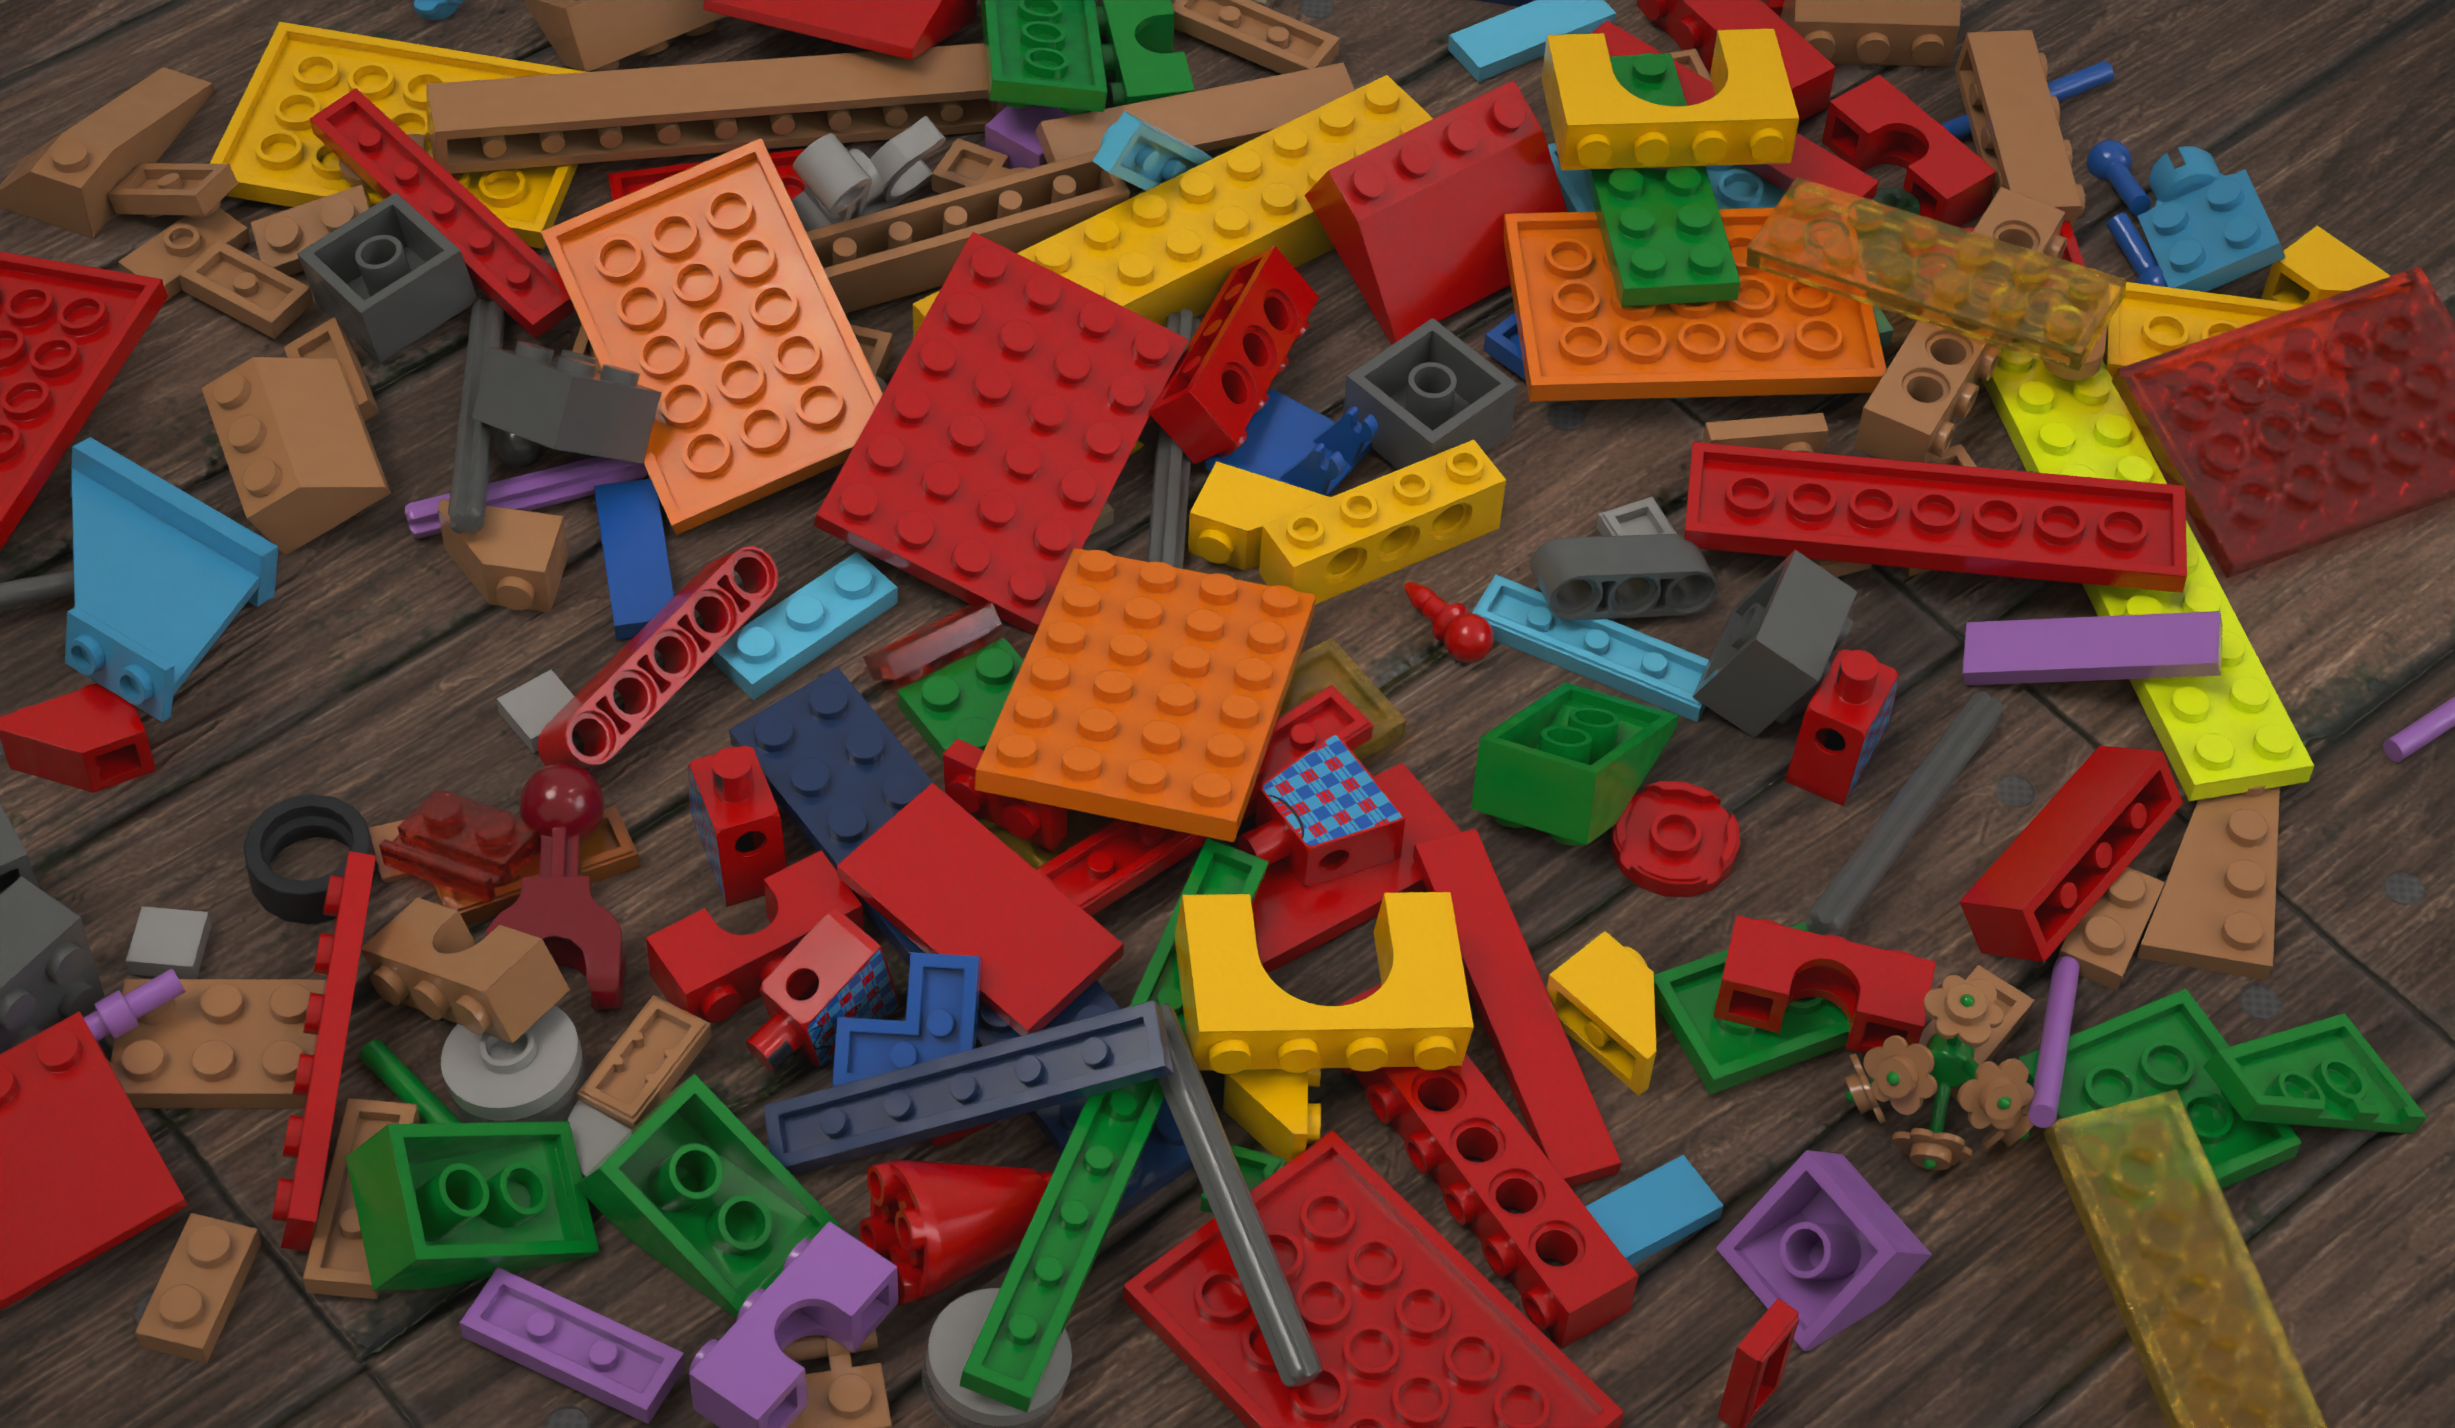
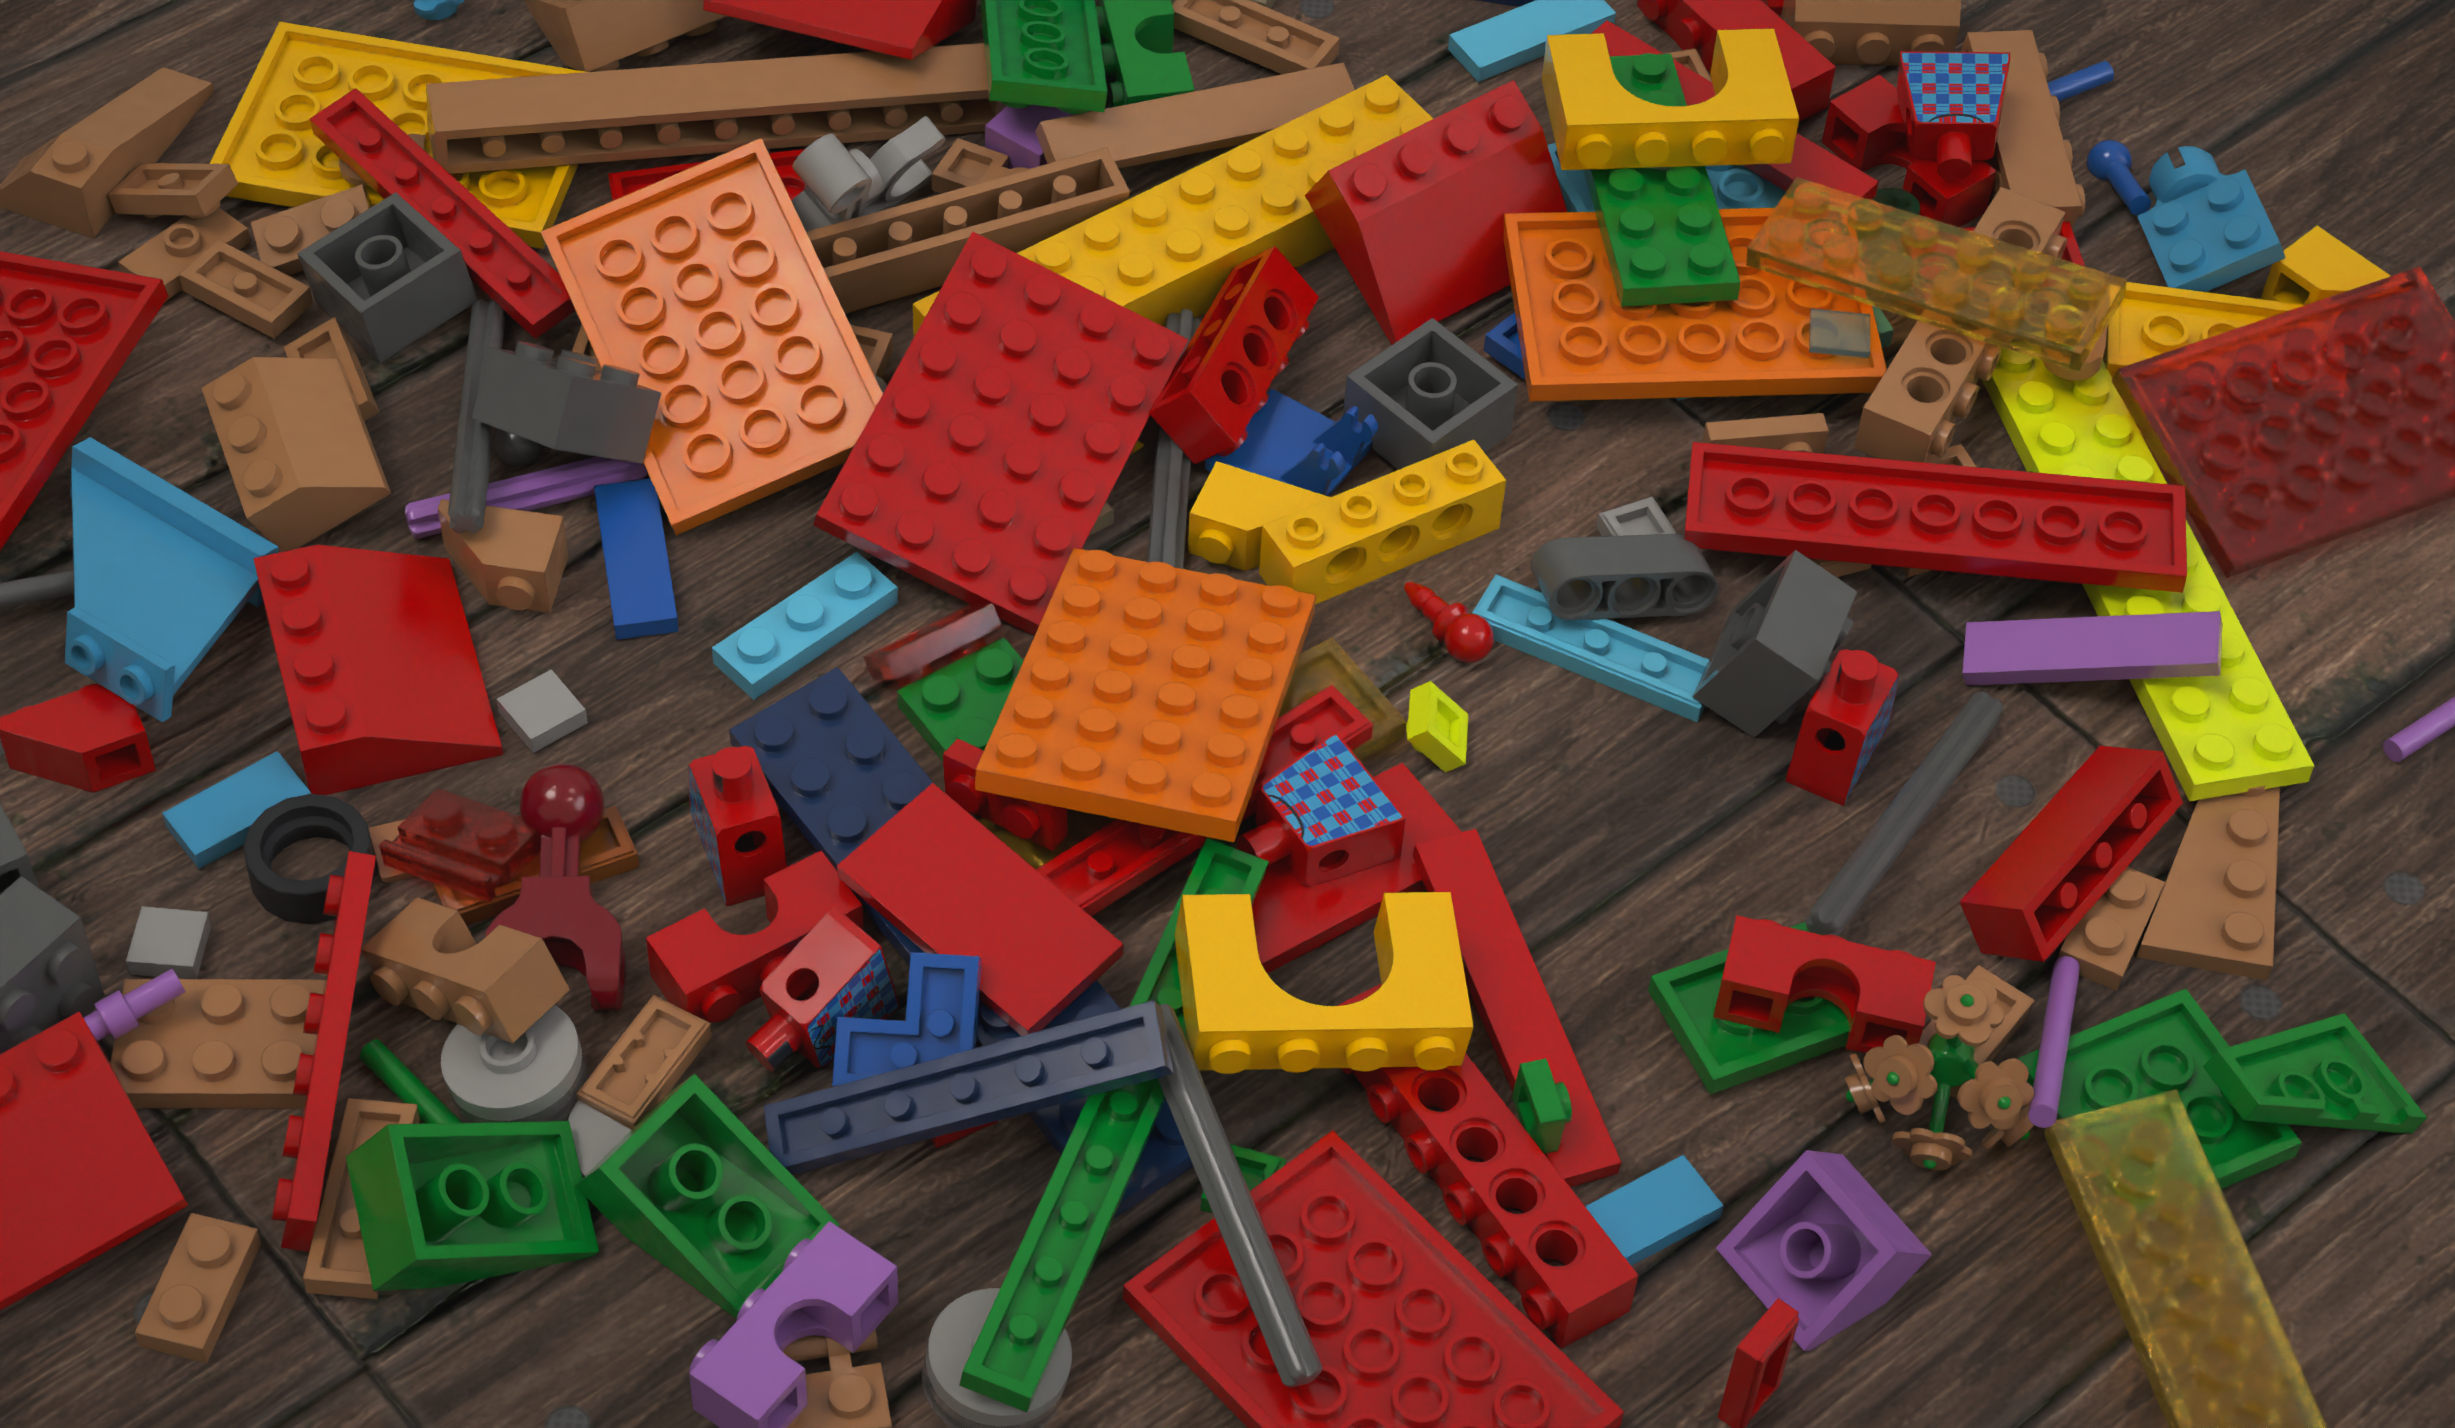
(222, 814): none -> dark azure tile
(375, 665): none -> red slope
(573, 1345): medium lavender plate -> none
(684, 652): red beam -> none
(947, 1219): red cone -> none
(1145, 153): medium azure plate -> none
(1275, 1108): yellow slope -> none
(1437, 726): none -> neon yellow plate
(1541, 1104): none -> green plate
(1569, 762): green slope -> none
(1609, 1008): yellow slope -> none
(1675, 840): red tile -> none
(1839, 333): none -> clear light blue piece
(1952, 106): none -> torso
(2136, 251): blue bar -> none

